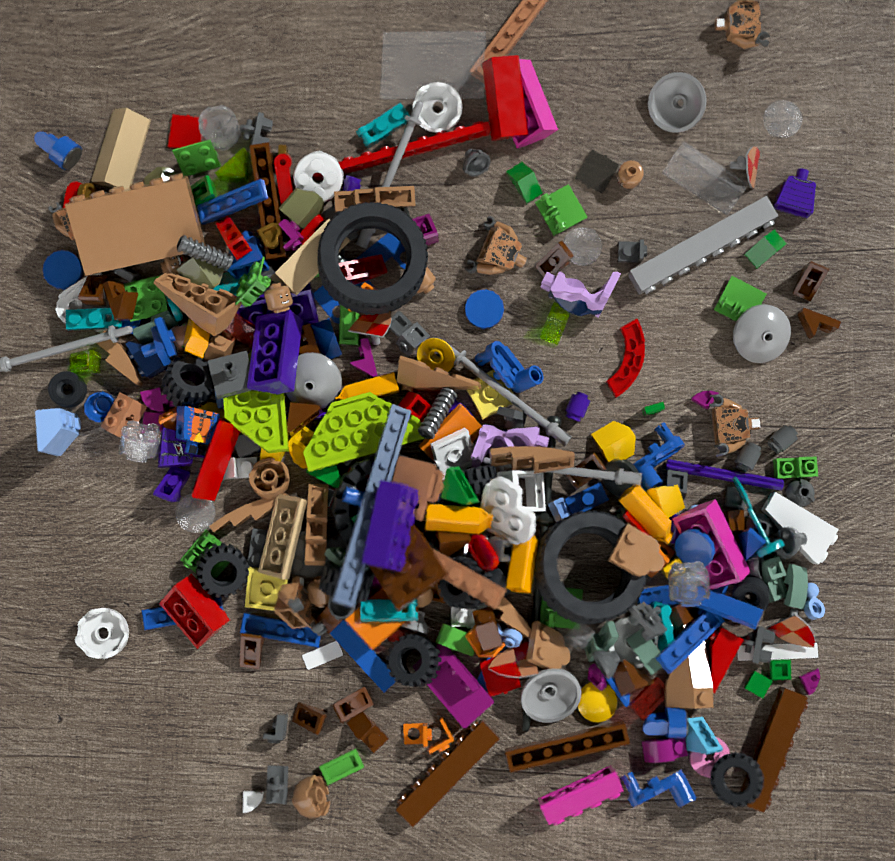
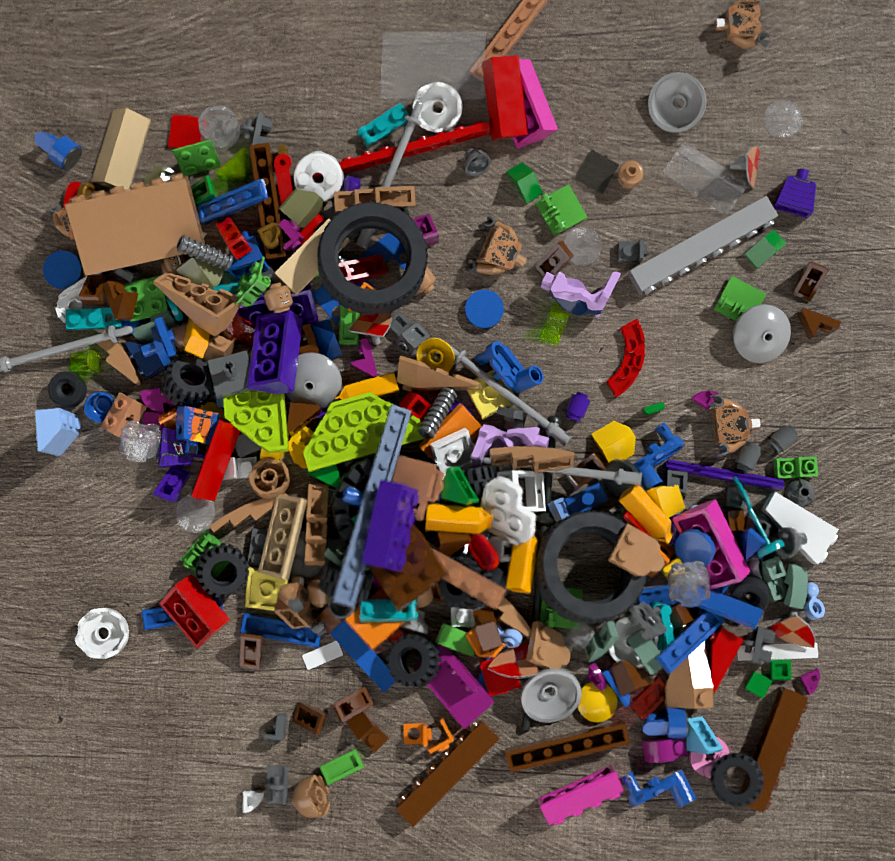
(606, 662): dark grey piece -> none

